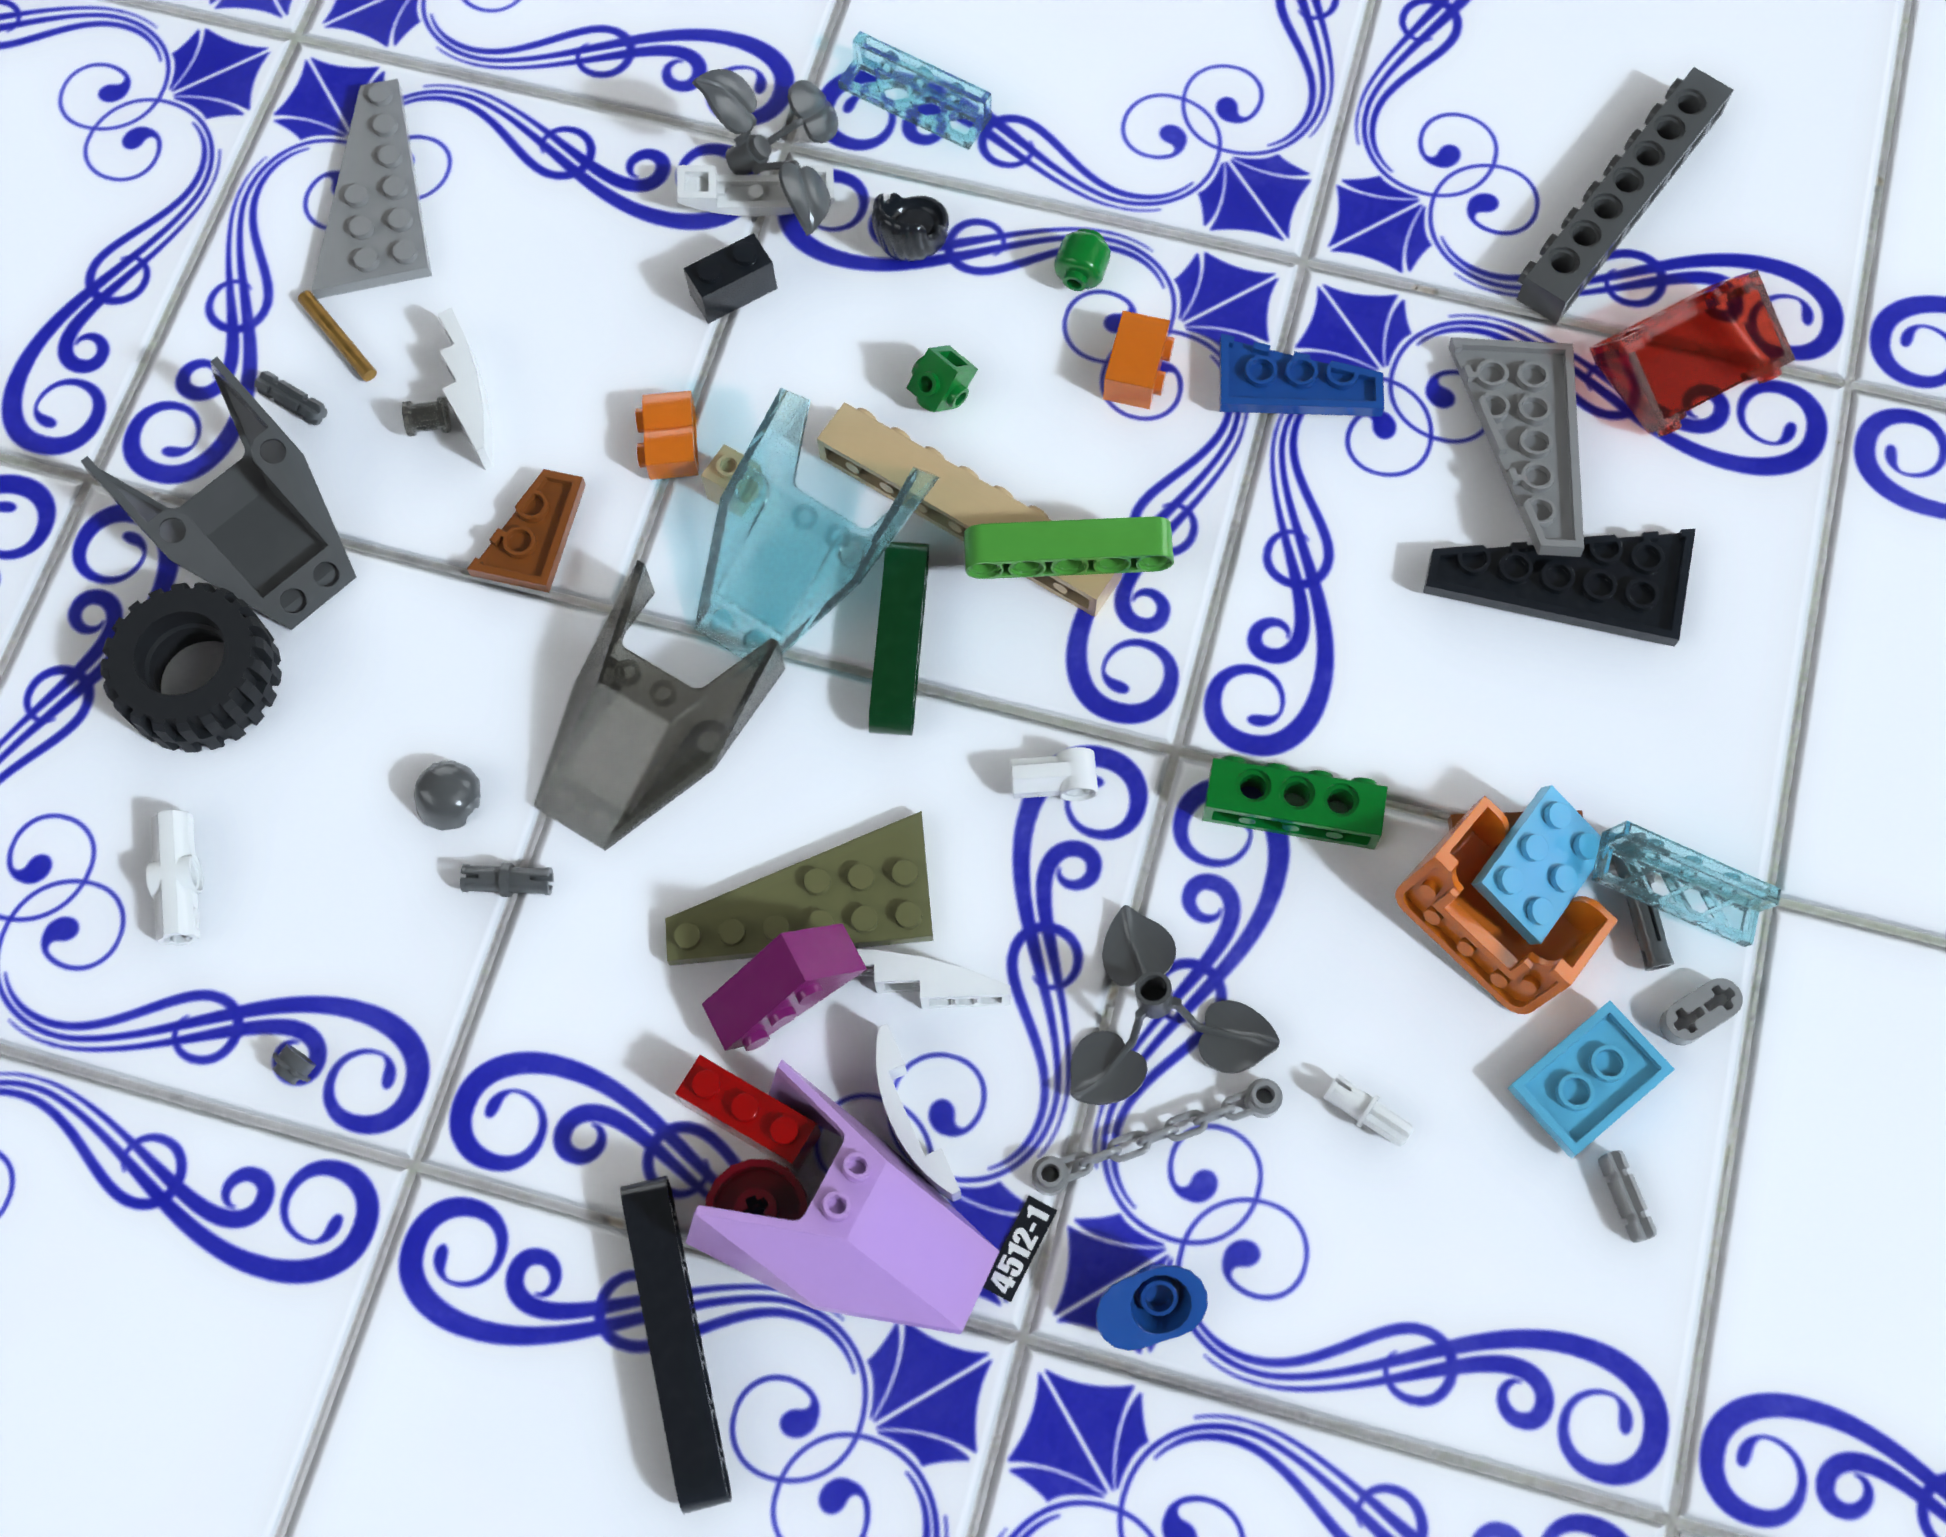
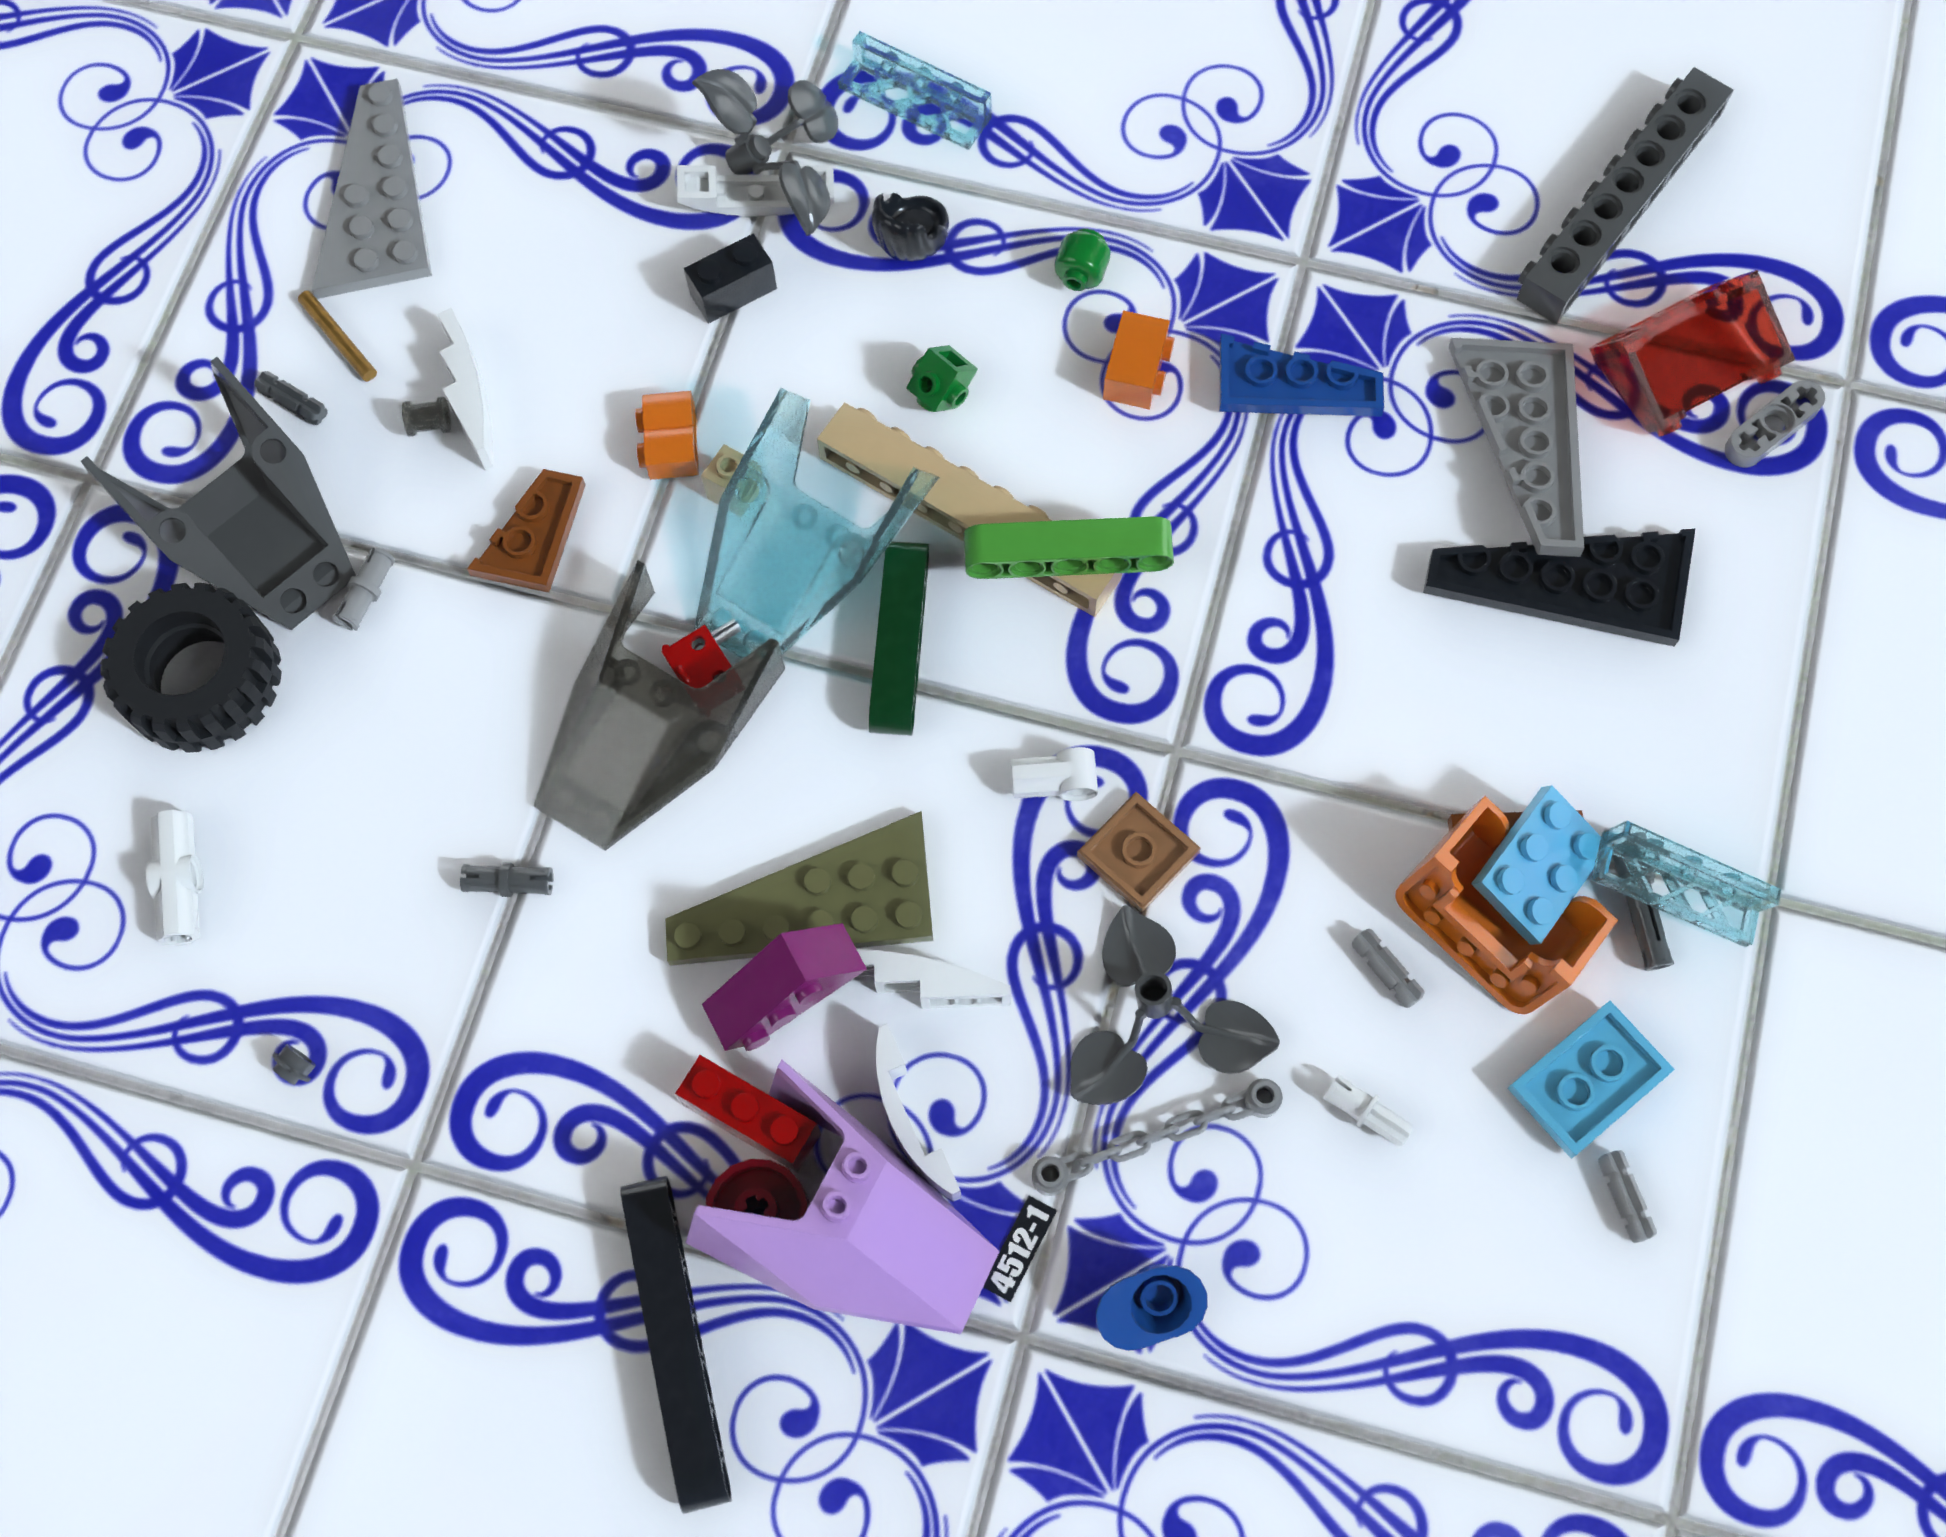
(364, 589): none -> light grey pin
(446, 795): dark grey hair -> none
(704, 665): none -> red piece
(1138, 852): none -> medium nougat tile
(1313, 820): green brick -> none
(1388, 968): none -> light grey axle
(1695, 1003): light grey beam -> none
(1770, 439): none -> light grey beam

